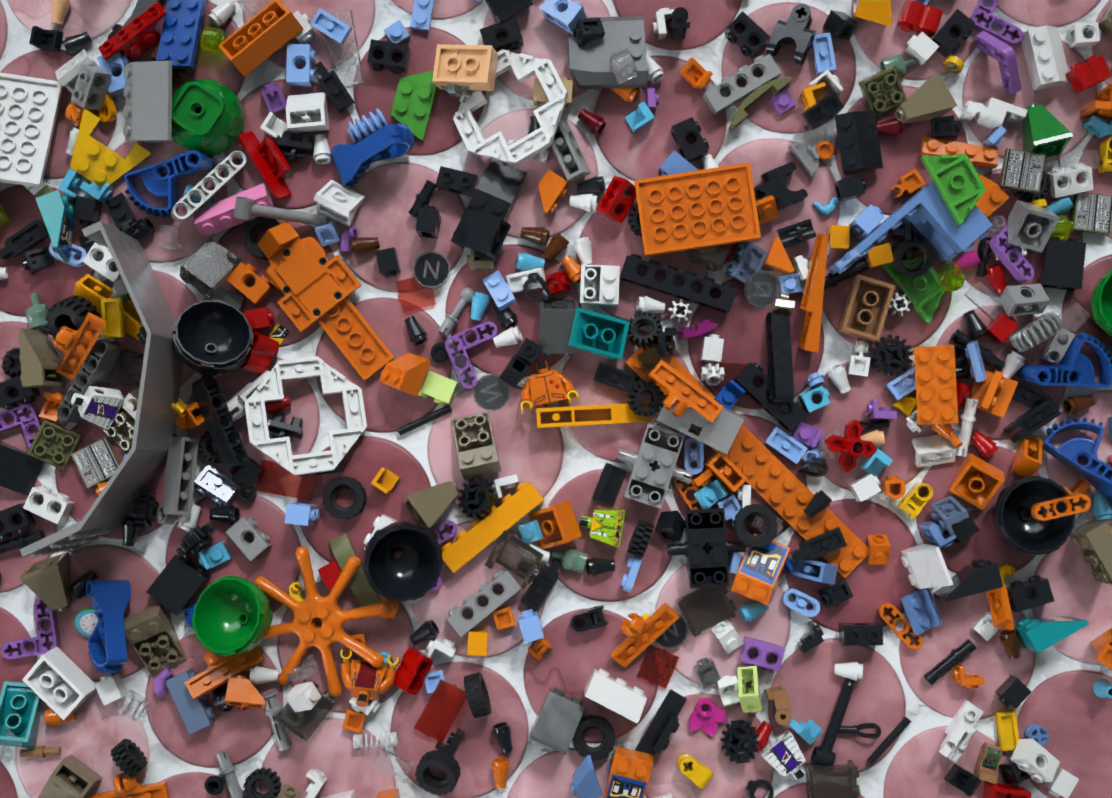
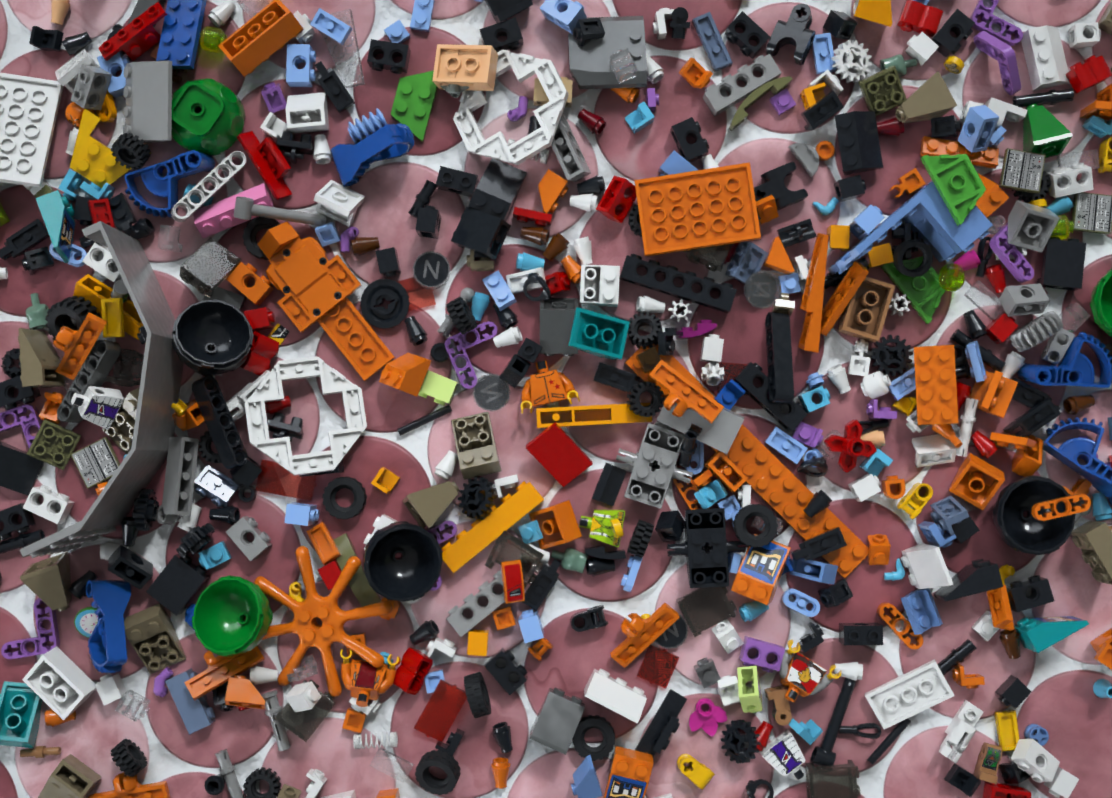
(101, 211): none -> red plate
(108, 549): none -> white cone
(130, 151): none -> black tyre
(130, 567): none -> black brick
(323, 543): none -> orange tile
(374, 296): none -> black gear
(446, 465): none -> white cone
(461, 315): none -> black tyre
(501, 673): none -> black brick
(513, 581): none -> slope
(519, 112): none -> medium lavender arm
(525, 215): none -> red plate
(559, 454): none -> red tile
(599, 552): none -> black slope
(617, 528): none -> yellow tile
(687, 448): none -> black pin
(712, 41): none -> sand blue tile
(803, 675): none -> torso
(842, 296): none -> orange plate
(851, 61): none -> white gear
(875, 384): none -> white head
(896, 575): none -> medium azure animal
(909, 694): none -> white plate
(978, 128): none -> light blue brick
(1005, 440): none -> orange plate
(1051, 97): none -> black pin

